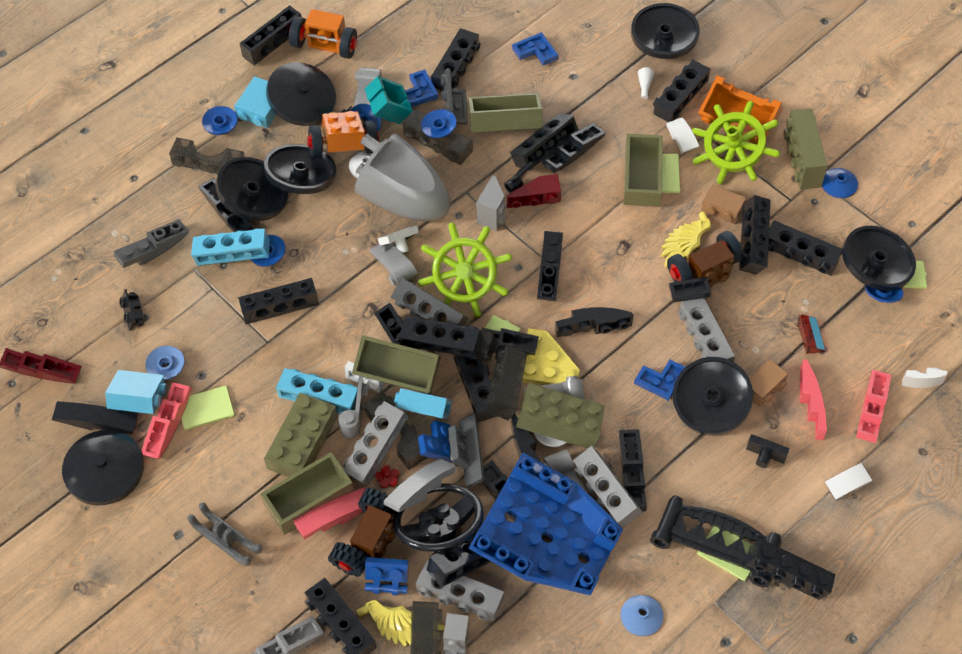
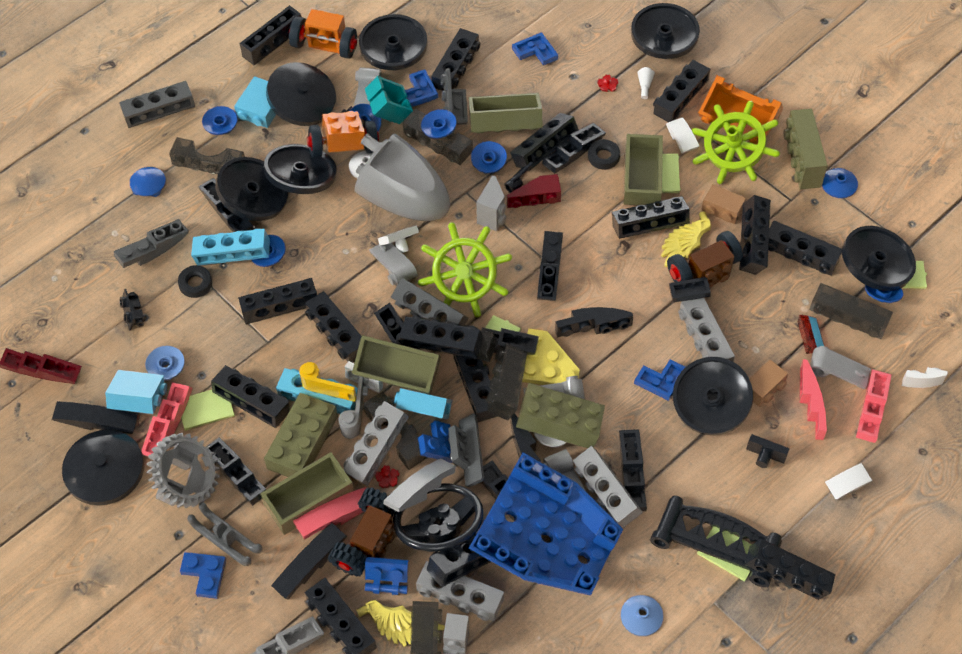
(147, 181): none -> blue dish
(157, 104): none -> dark grey brick
(183, 456): none -> light grey piece
(198, 291): none -> black tyre
(208, 569): none -> blue plate
(236, 471): none -> black slope
(250, 396): none -> black brick
(308, 561): none -> black slope
(312, 382): none -> yellow door
(323, 305): none -> black brick
(393, 42): none -> black dish
(486, 151): none -> blue dish
(607, 83): none -> red plant
(607, 145): none -> black tyre
(650, 217): none -> black brick
(829, 362): none -> light grey door
(851, 311): none -> clear smoke brick

